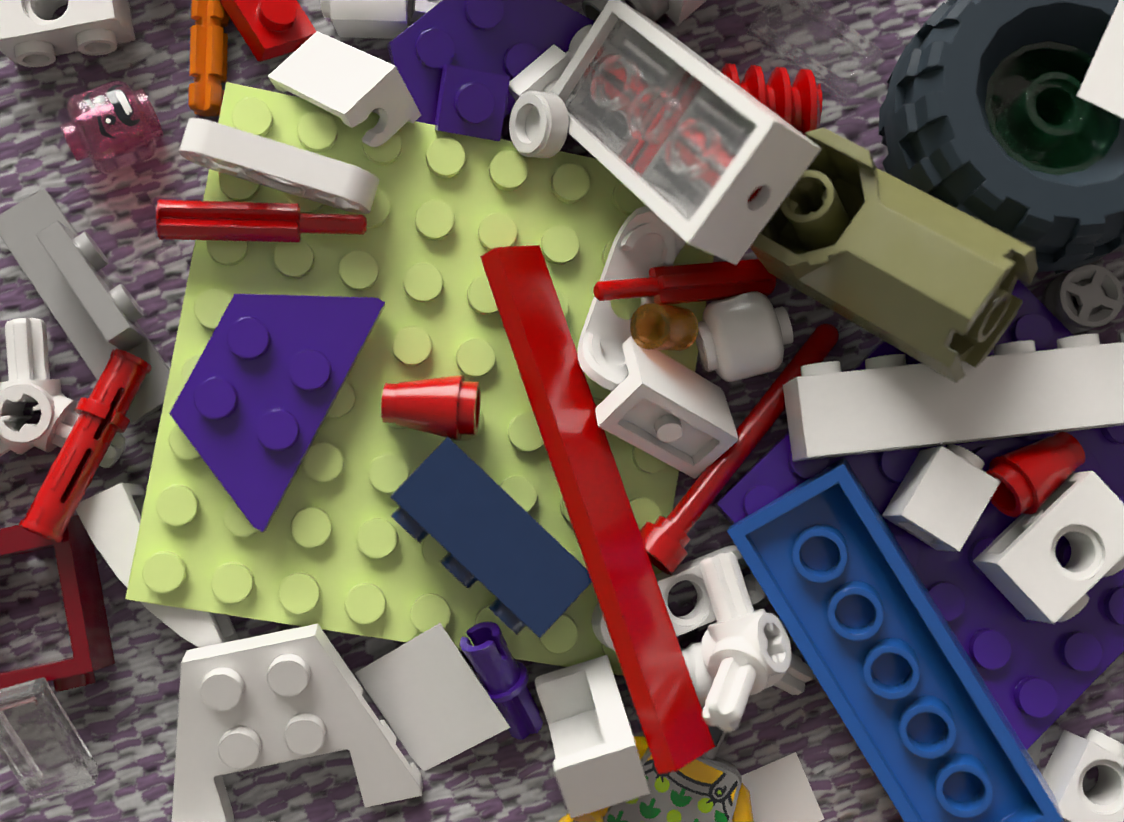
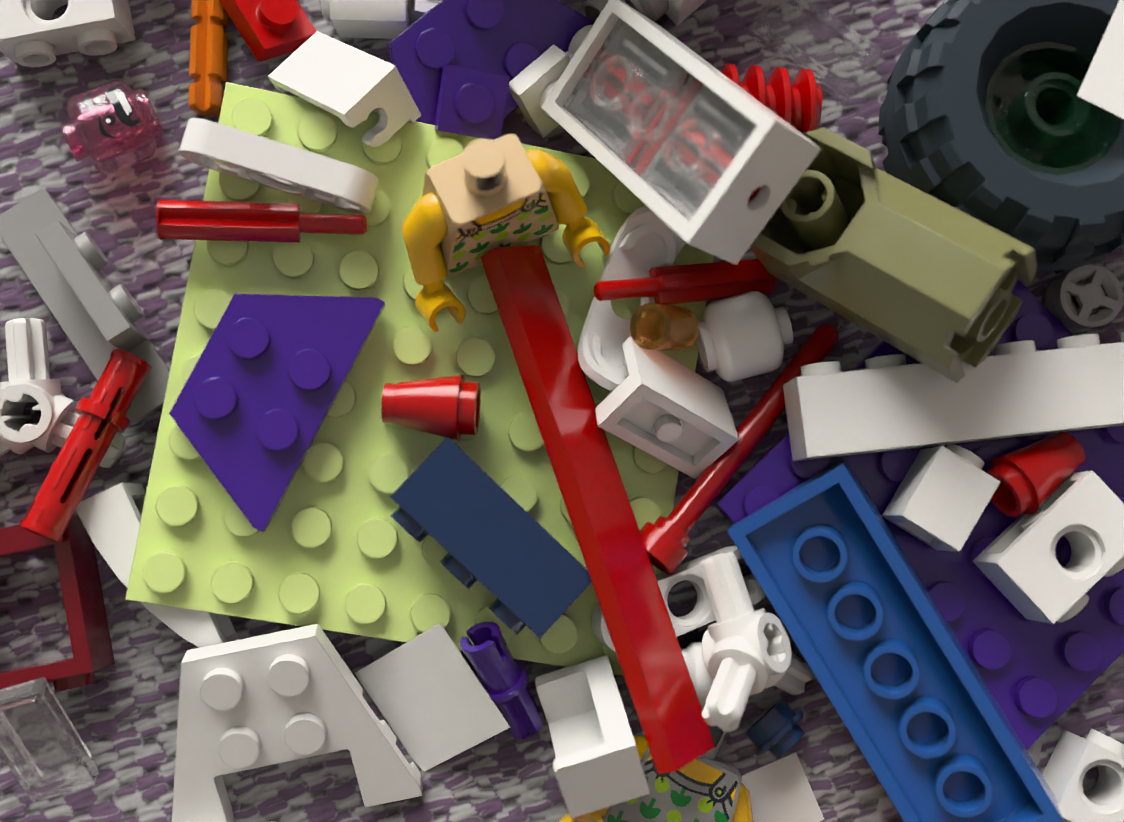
(488, 201): none -> torso
(538, 124): white tile -> none
(776, 730): none -> dark blue plate

